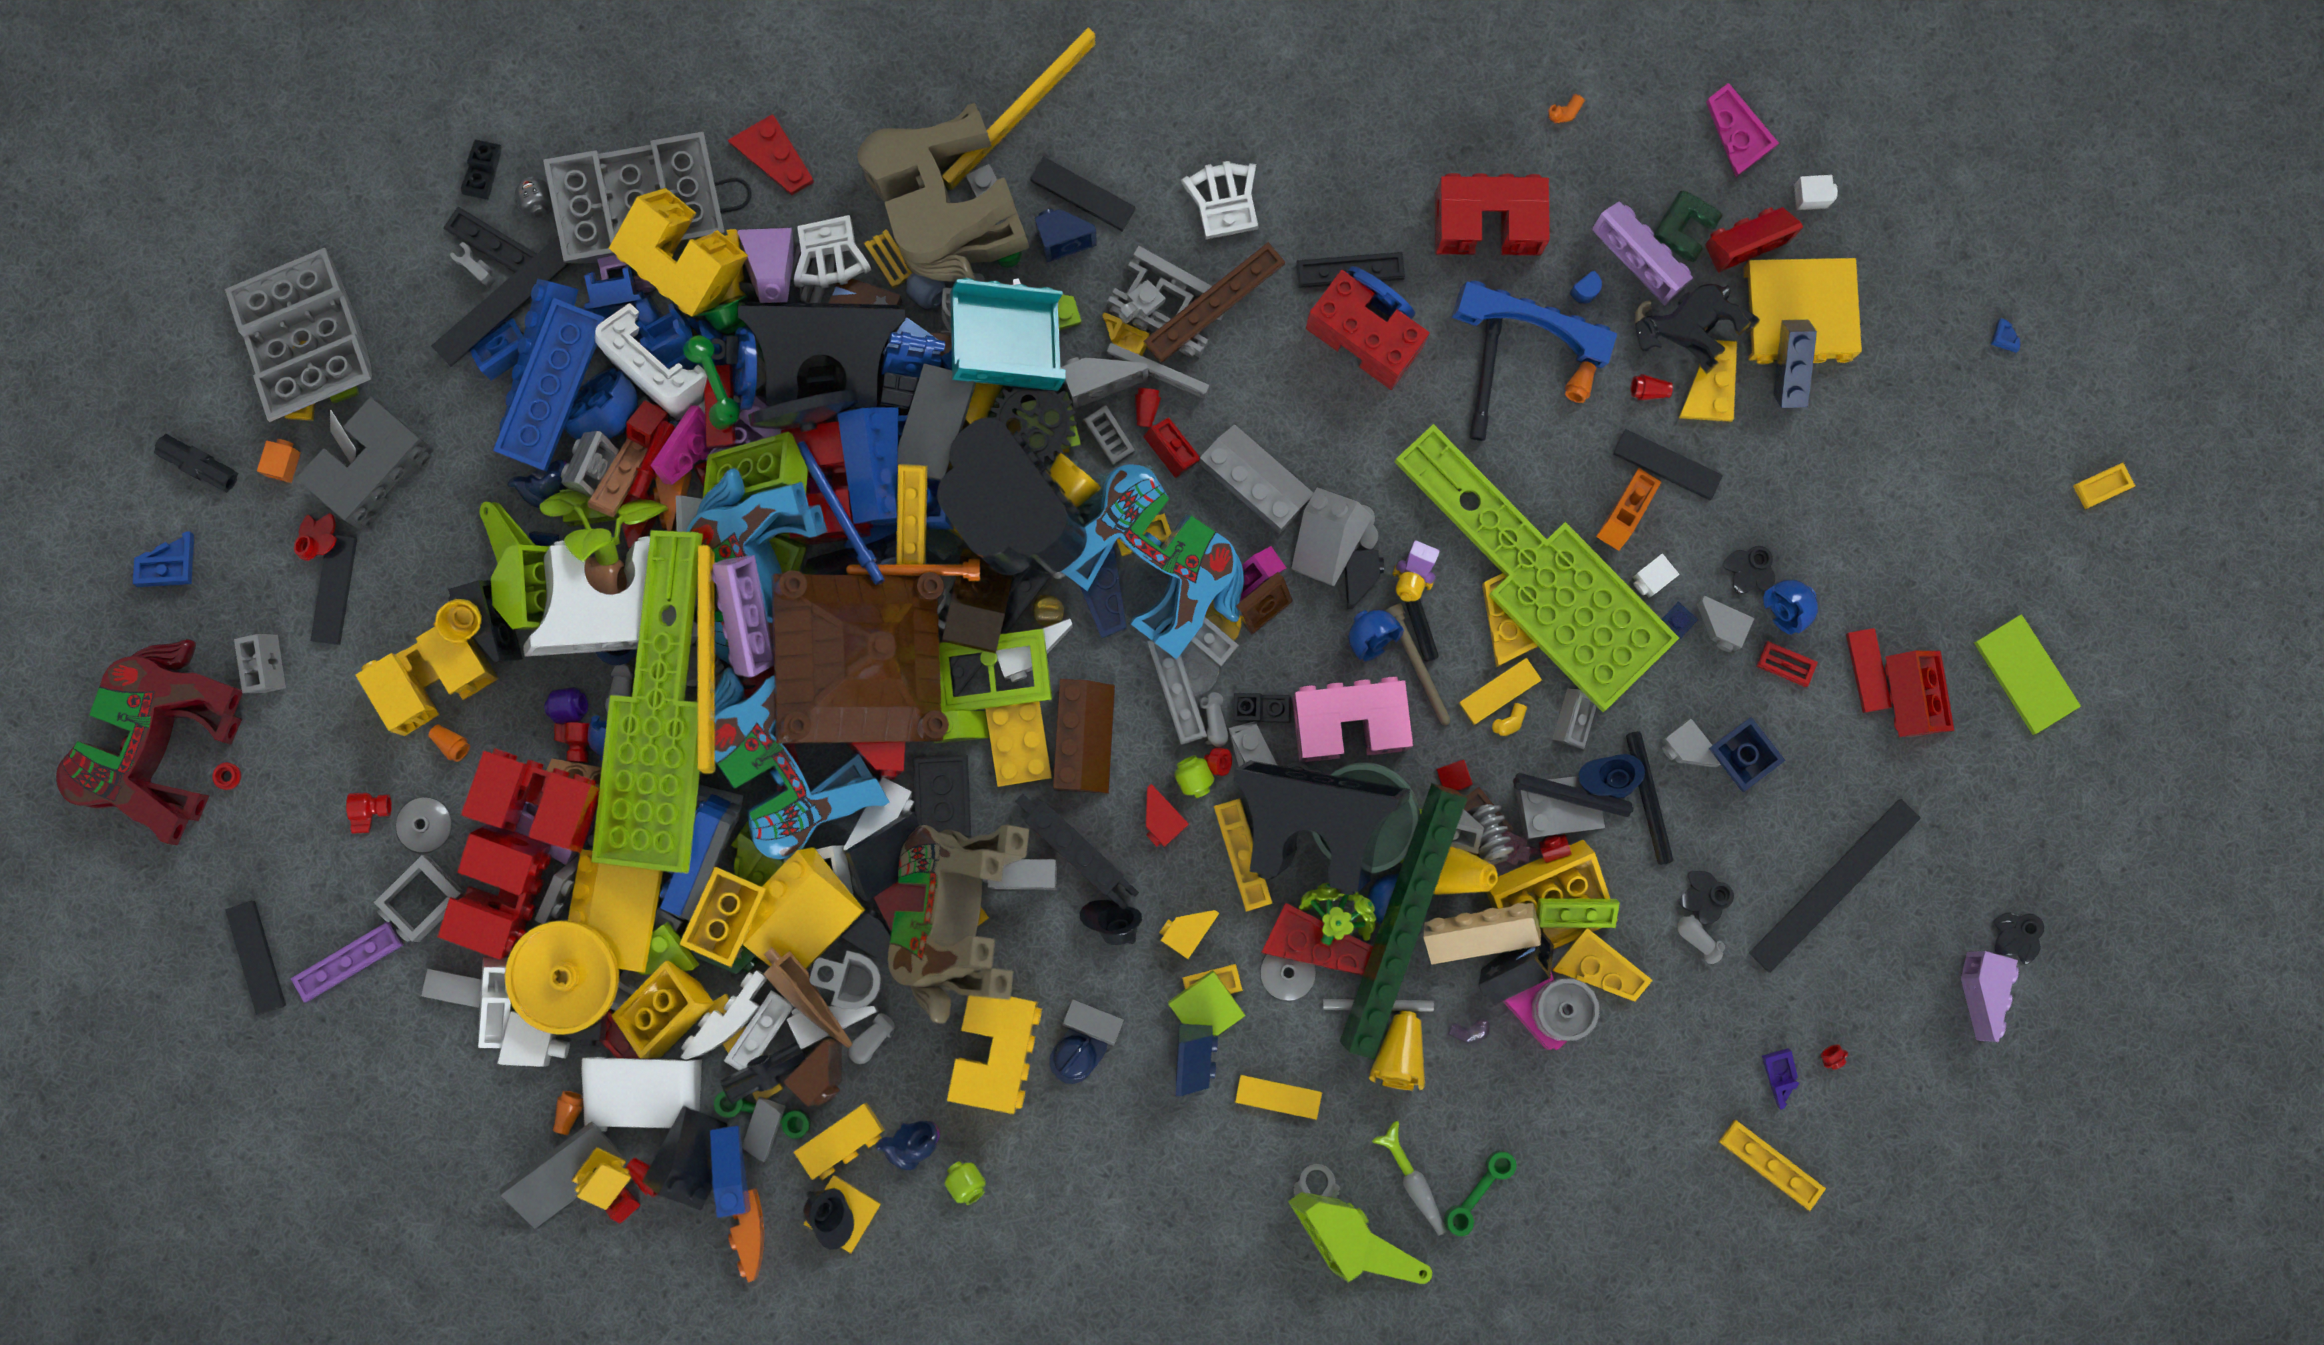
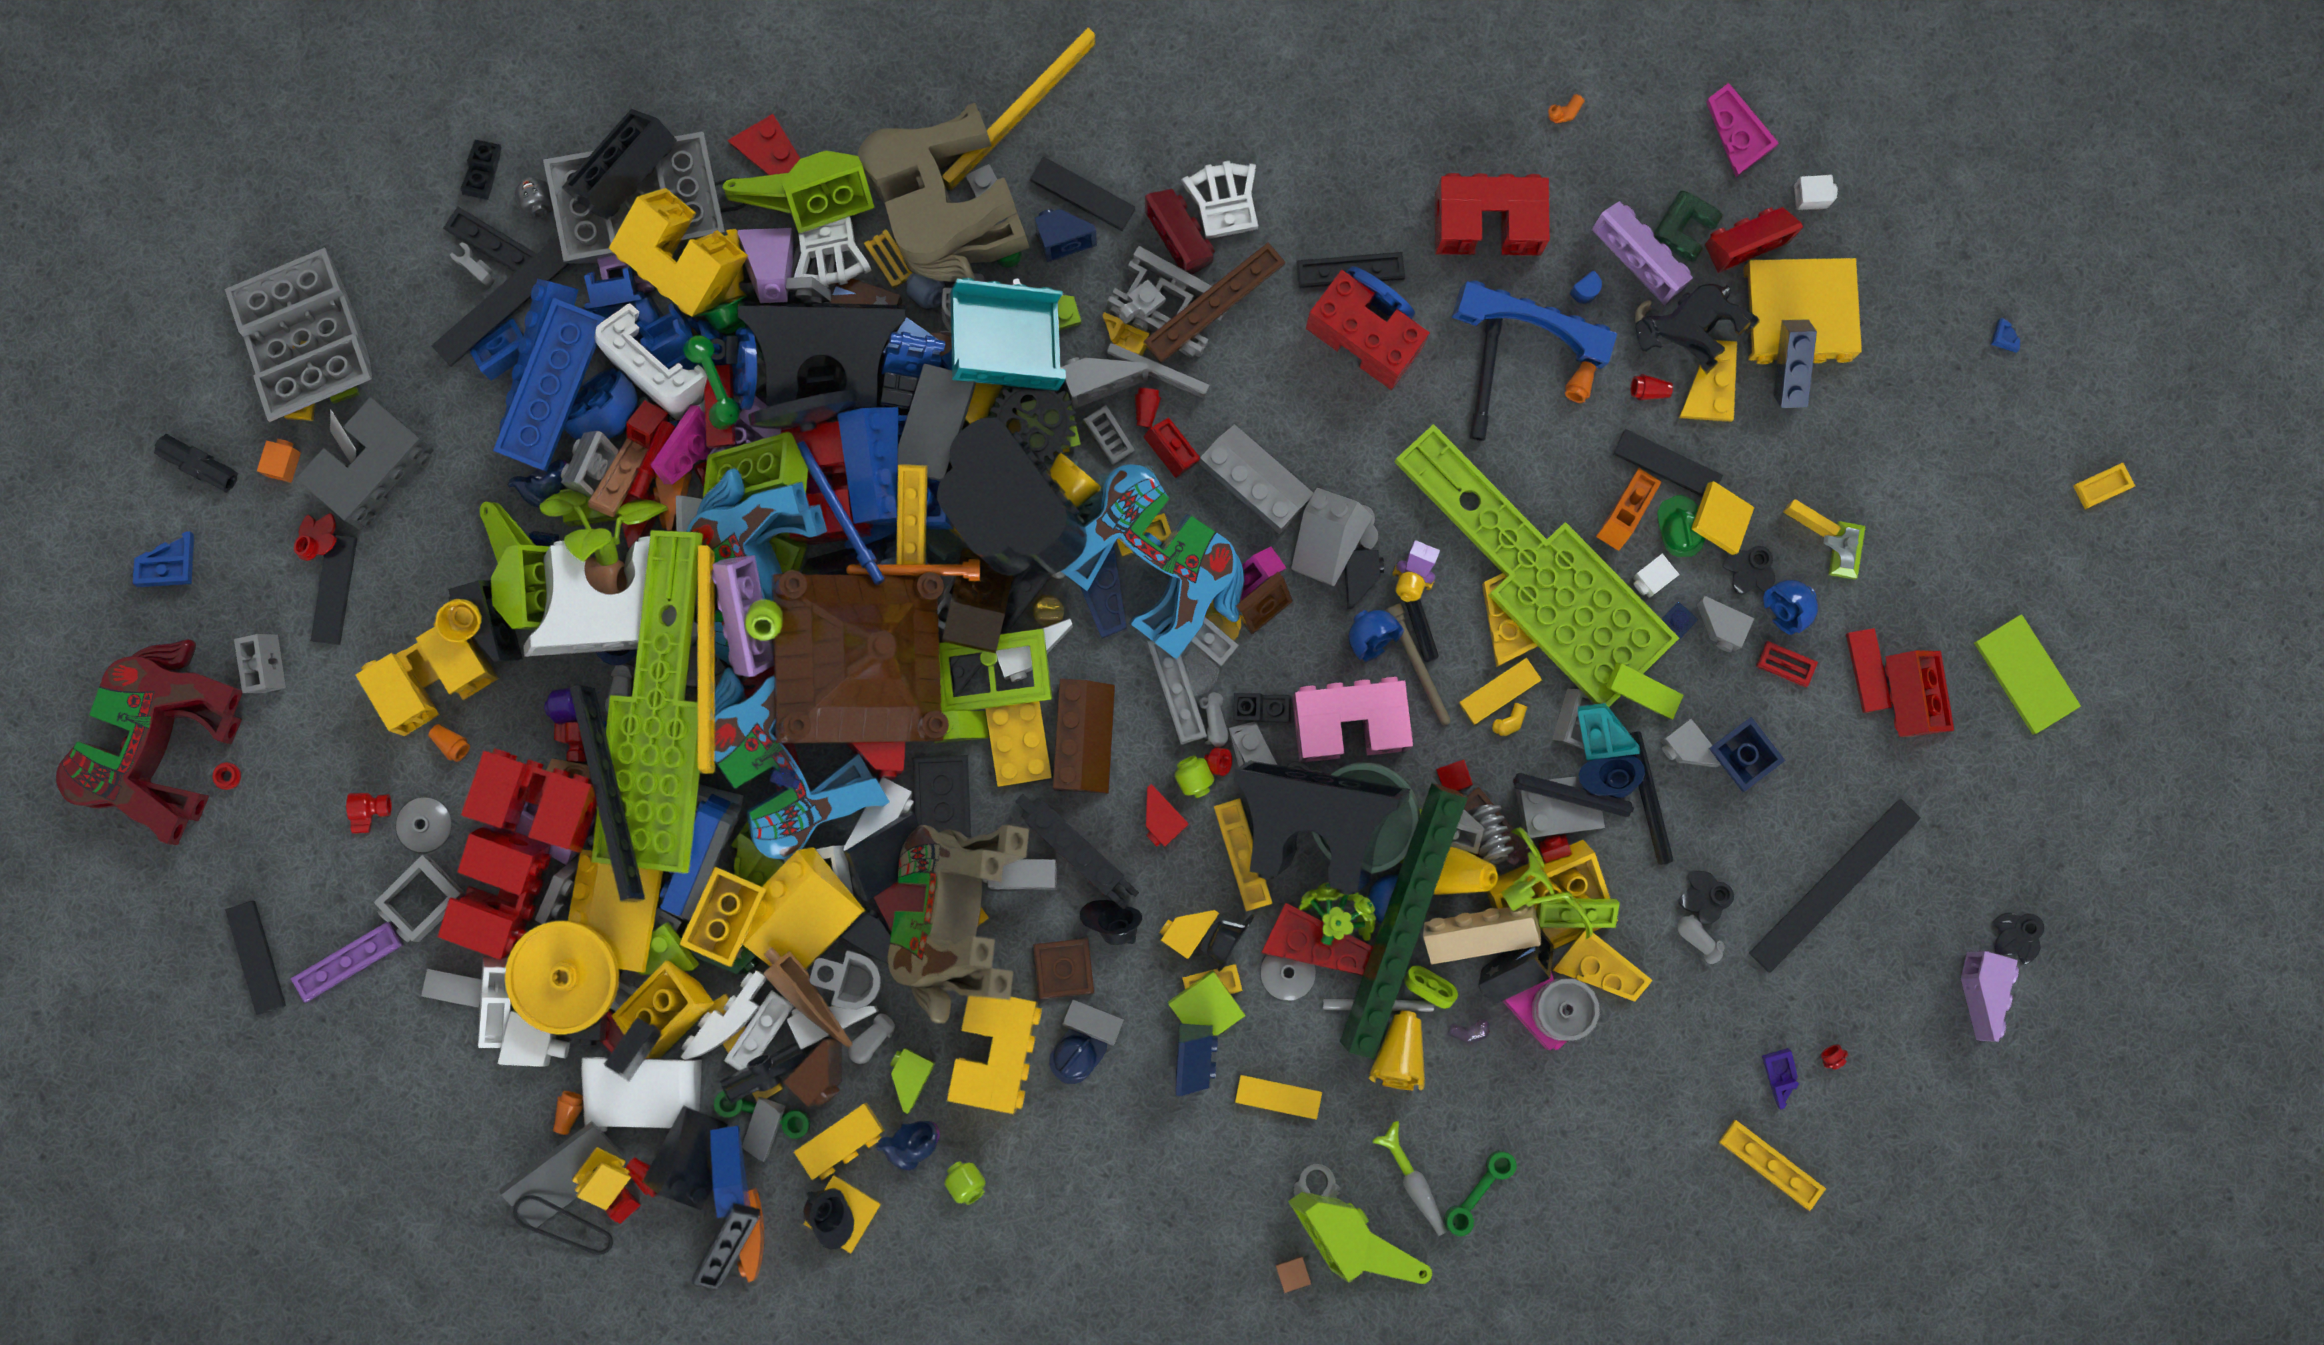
(532, 1197): none -> black piece
(607, 794): none -> black tile
(620, 163): none -> black slope
(633, 1049): none -> black panel
(726, 1246): none -> black tile
(763, 620): none -> lime head
(785, 777): none -> clear blue plate
(808, 289): none -> light grey plate
(814, 191): none -> lime slope
(910, 1076): none -> lime slope
(1063, 968): none -> reddish brown tile
(1178, 230): none -> dark red slope
(1222, 939): none -> black piece
(1293, 1274): none -> nougat tile
(1431, 986): none -> lime plate
(1521, 891): none -> lime plant
(1604, 733): none -> teal wing
(1644, 690): none -> lime tile
(1675, 523): none -> green piece
(1722, 518): none -> yellow tile
(1811, 518): none -> yellow tile
(1846, 550): none -> piece

